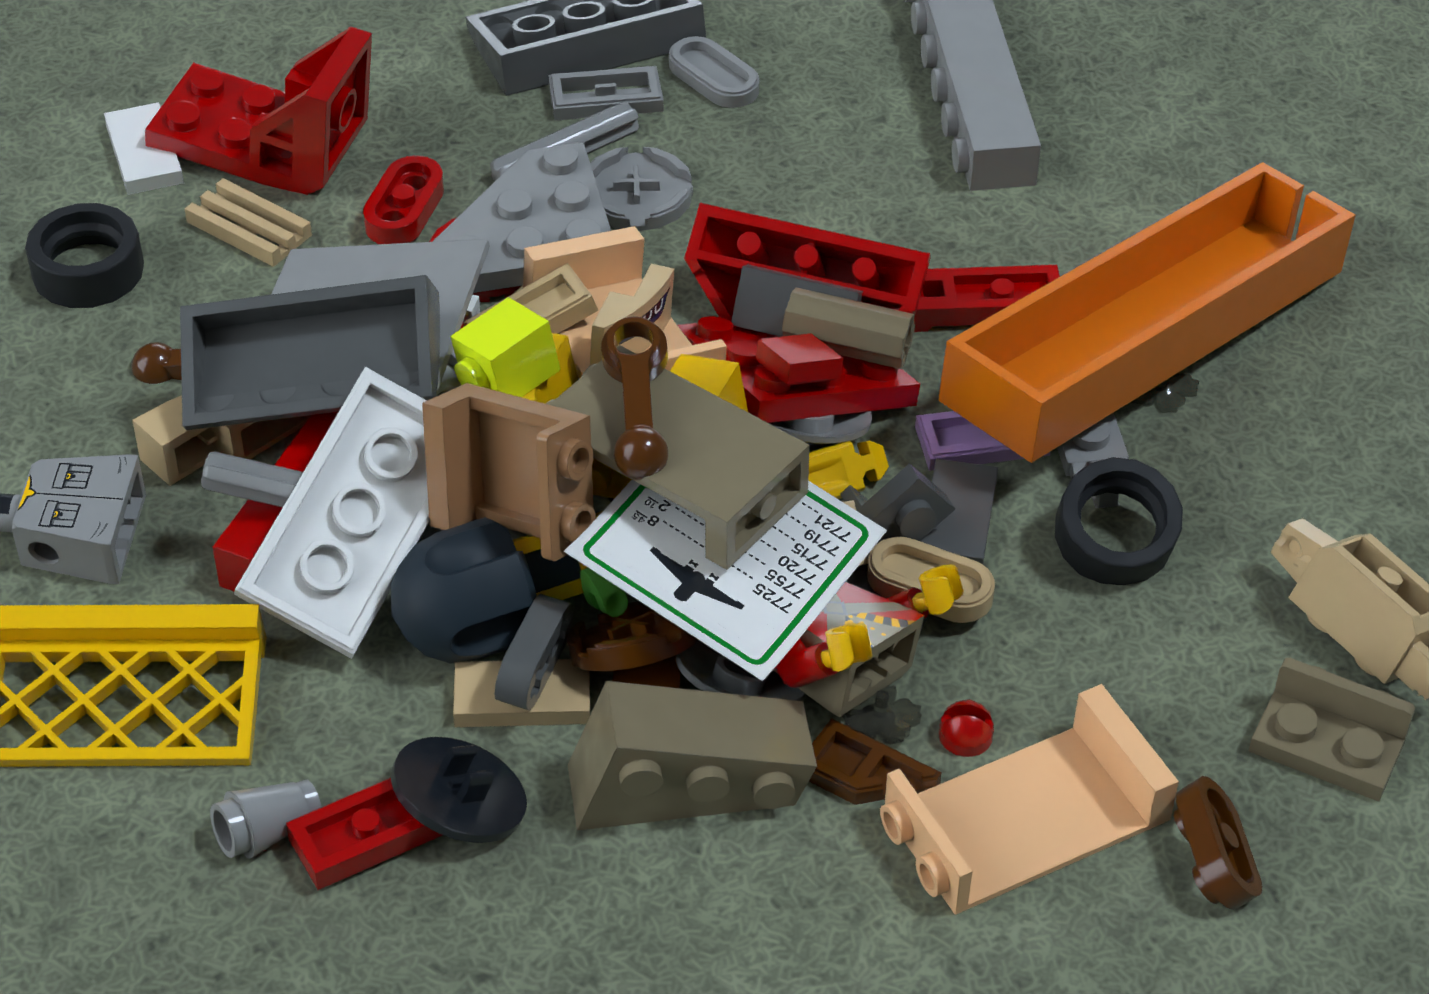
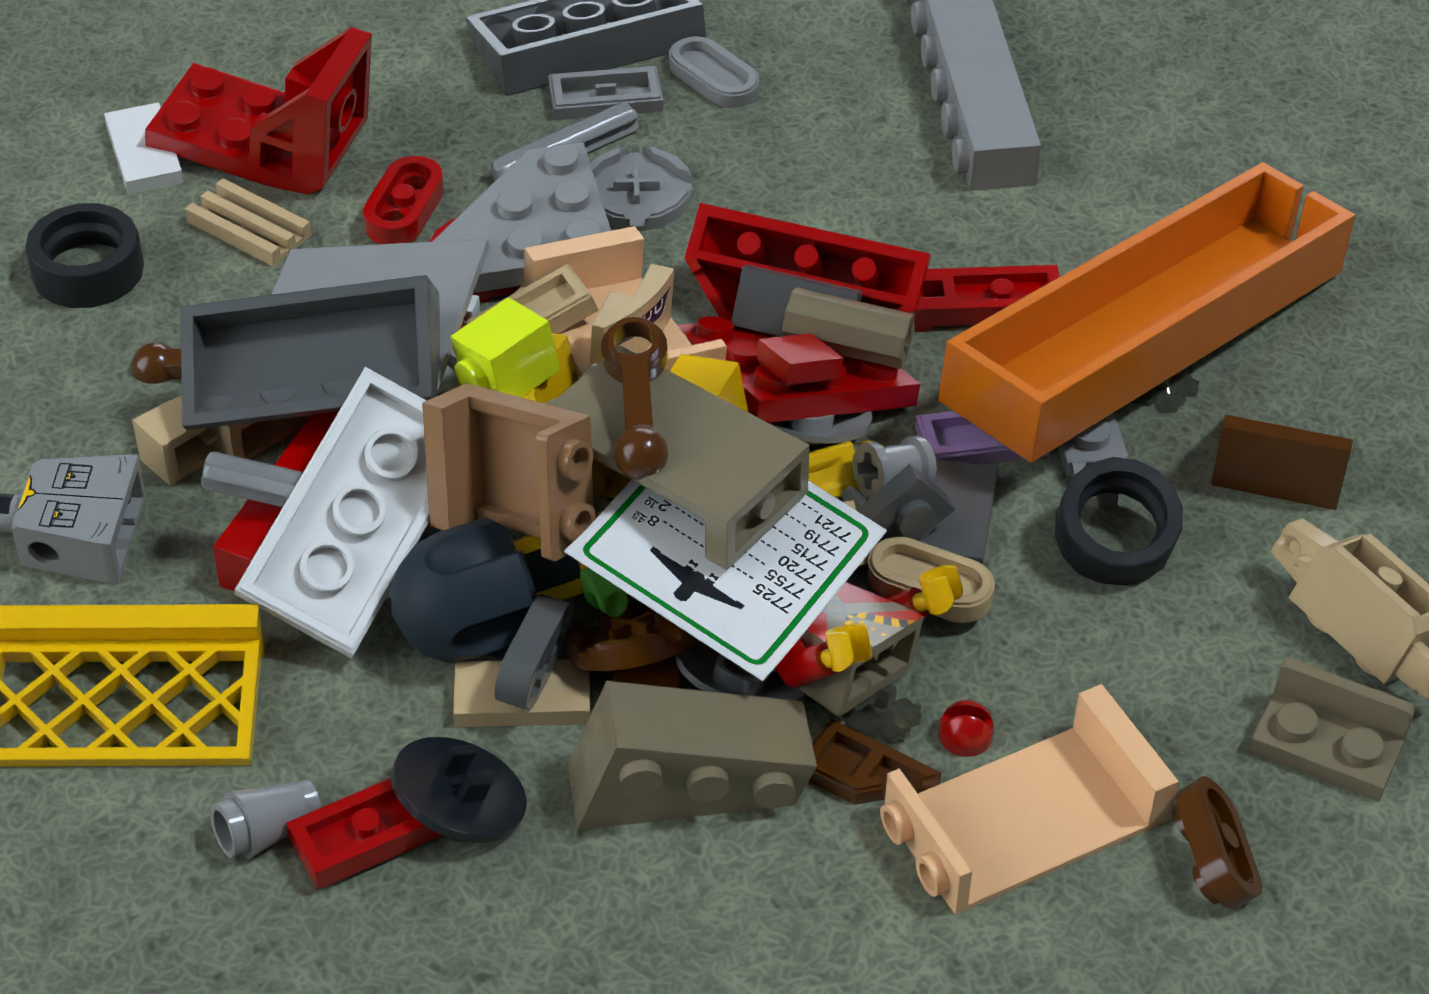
(877, 465): none -> light grey bush
(1281, 462): none -> reddish brown slope

